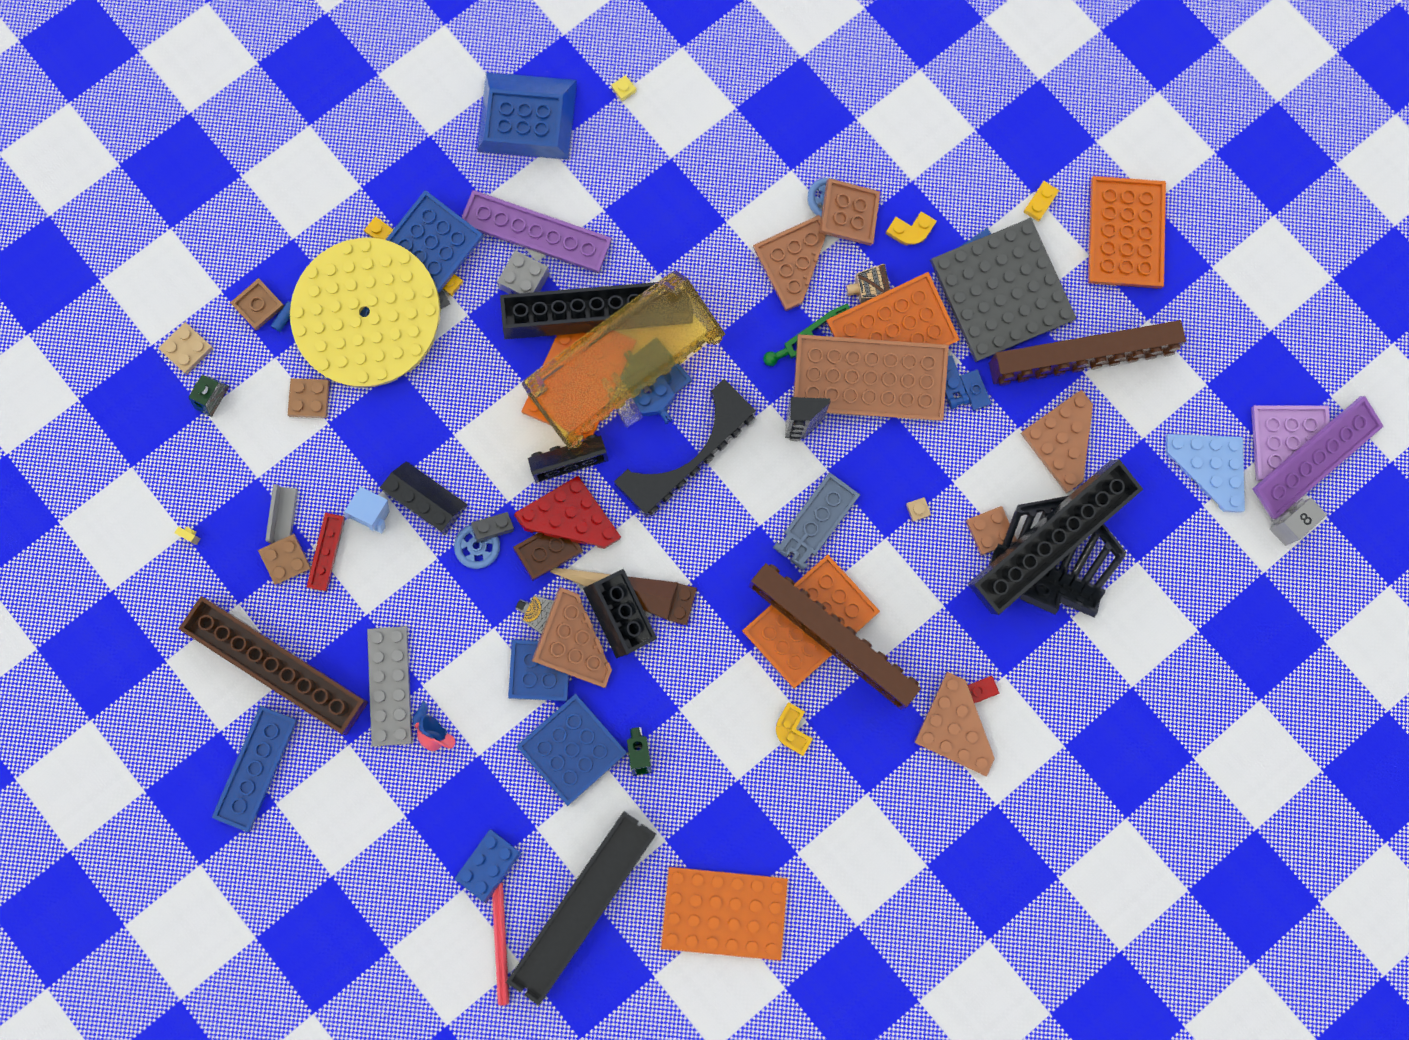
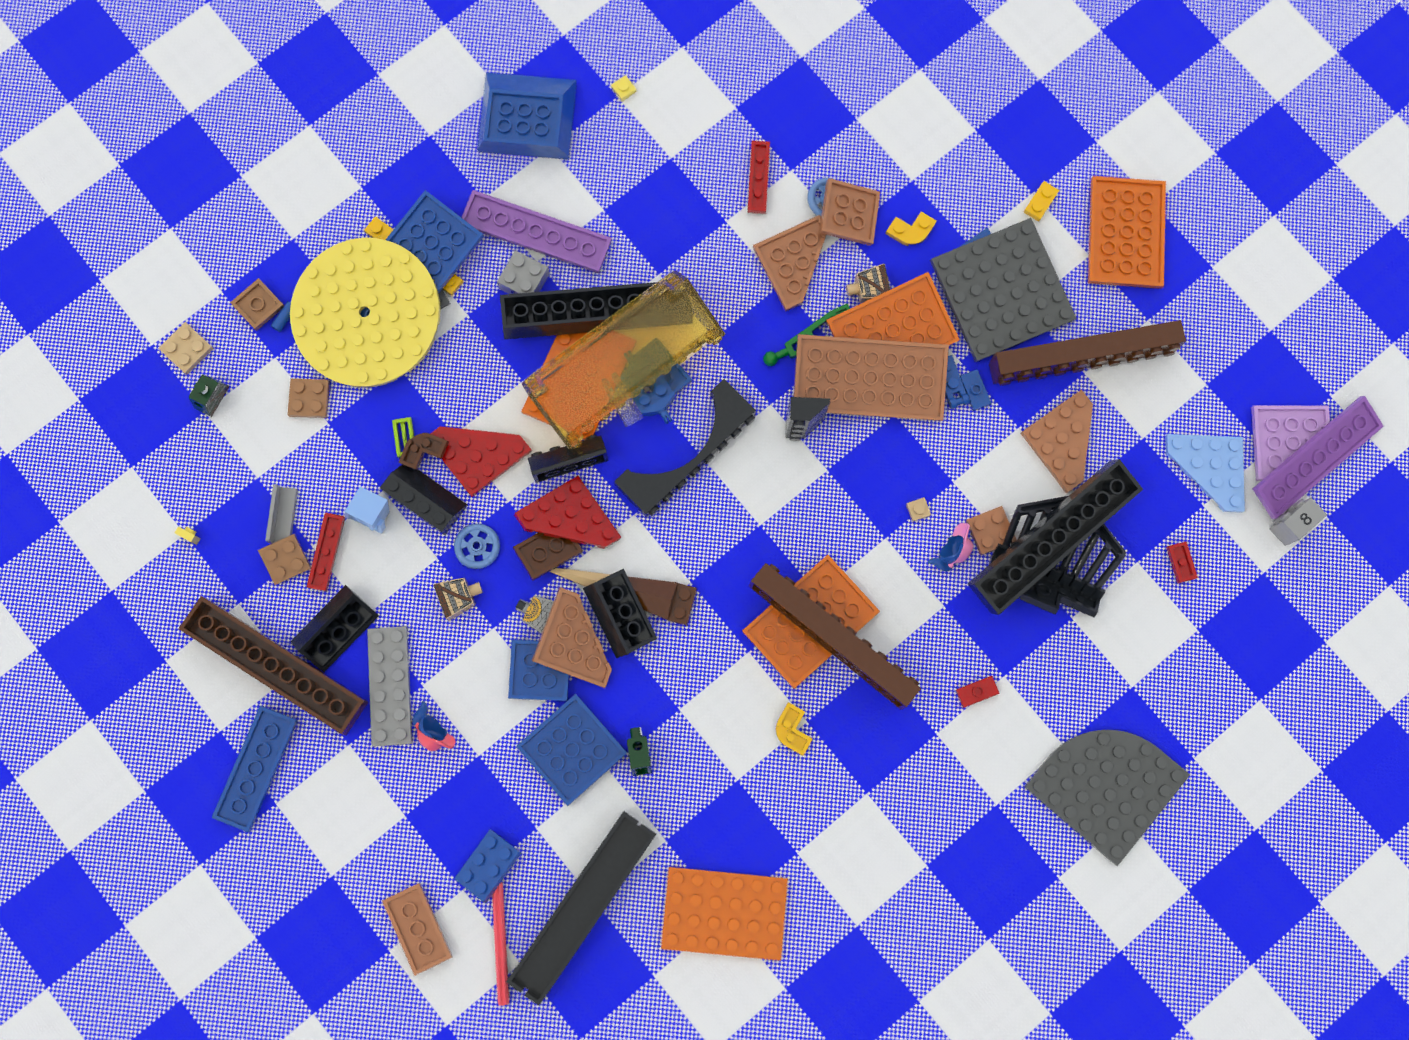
(334, 628): none -> black slope
(404, 435): none -> lime tile
(417, 929): none -> nougat plate
(421, 444): none -> reddish brown plate
(456, 596): none -> torso
(480, 456): none -> red plate
(492, 527): dark grey plate -> none
(758, 177): none -> red plate
(817, 520): sand blue hinge -> none
(954, 727): nougat plate -> none
(956, 550): none -> hair
(1107, 787): none -> dark grey plate
(1182, 562): none -> red plate

